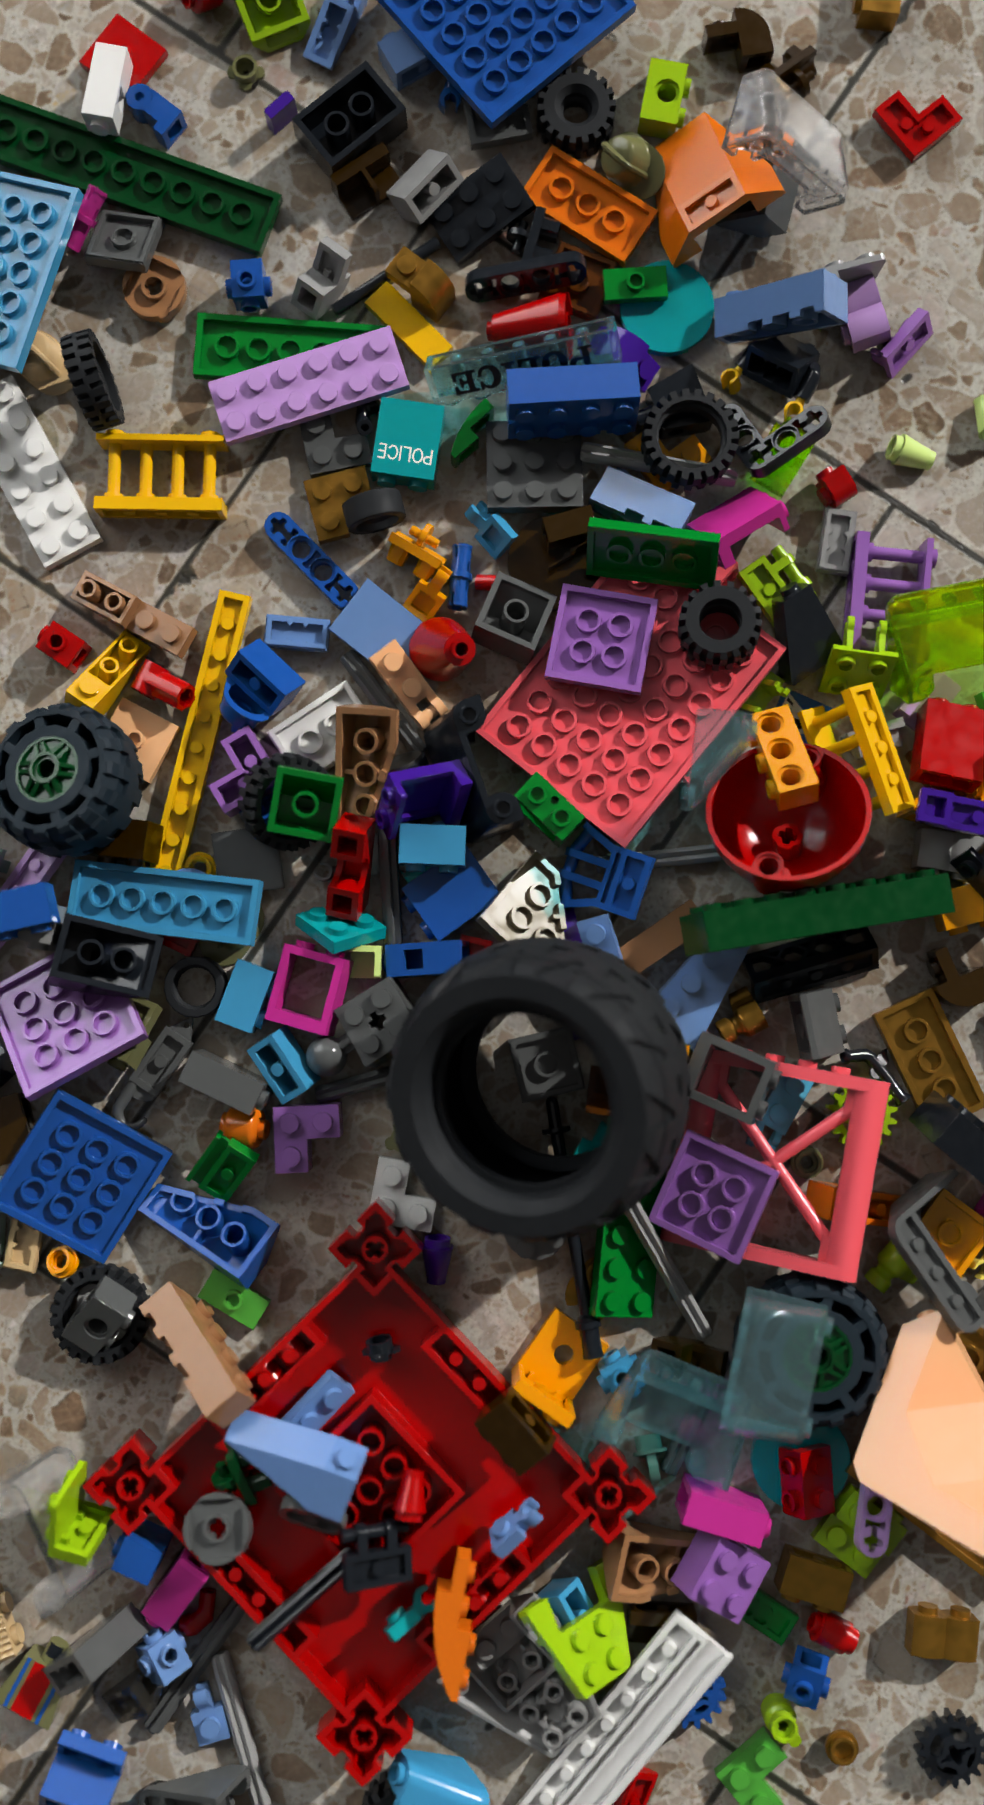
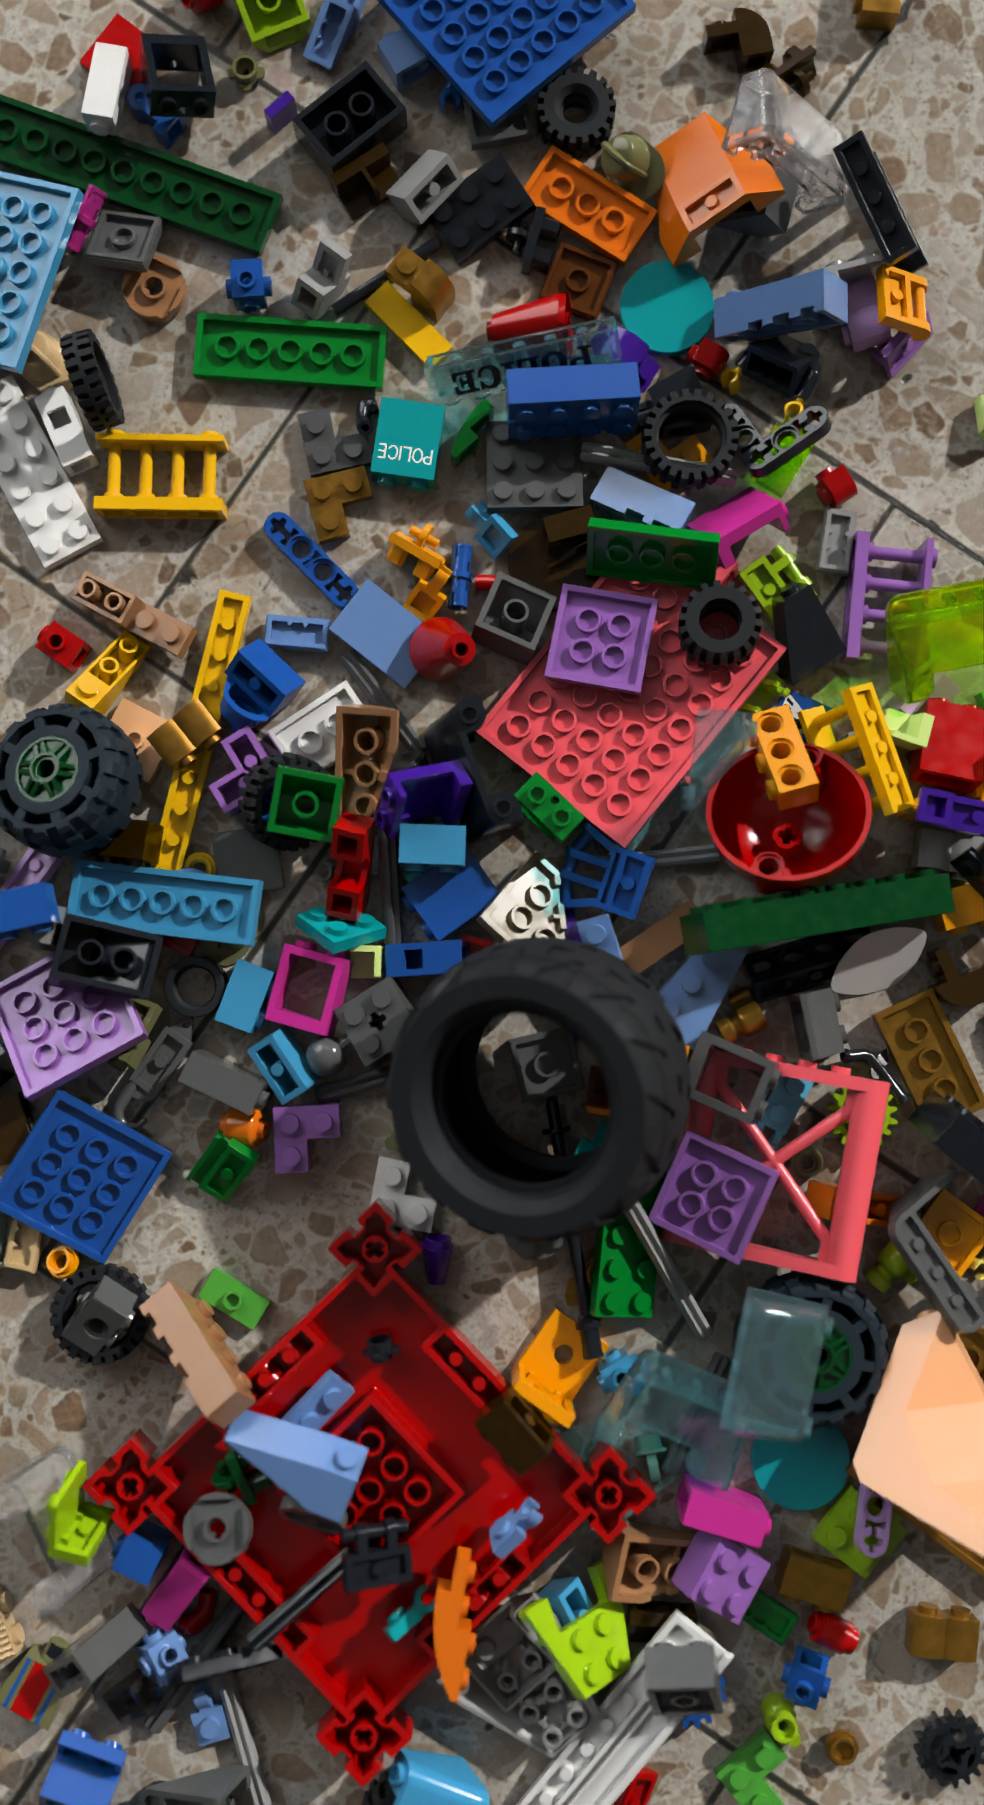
(66, 430): none -> white brick
(159, 684): red piece -> none
(177, 54): none -> black window
(186, 735): none -> pearl gold brick
(221, 1663): none -> black plate
(222, 1233): blue wedge -> none
(308, 385): lavender plate -> none
(374, 511): black tyre -> none
(407, 683): light nougat plate -> none
(410, 1497): red cone -> none
(526, 281): black beam -> none
(635, 285): green plate -> none
(668, 81): lime brick -> none
(683, 1679): none -> dark grey slope
(693, 1352): dark brown brick -> none
(707, 359): none -> red plate
(806, 1481): red bracket -> none
(855, 667): lime plate -> none
(878, 960): none -> white sticker
(879, 204): none -> black fence
(895, 302): none -> light orange plate
(909, 453): yellowish green cone -> none
(909, 730): none -> yellowish green panel
(912, 130): red plate -> none

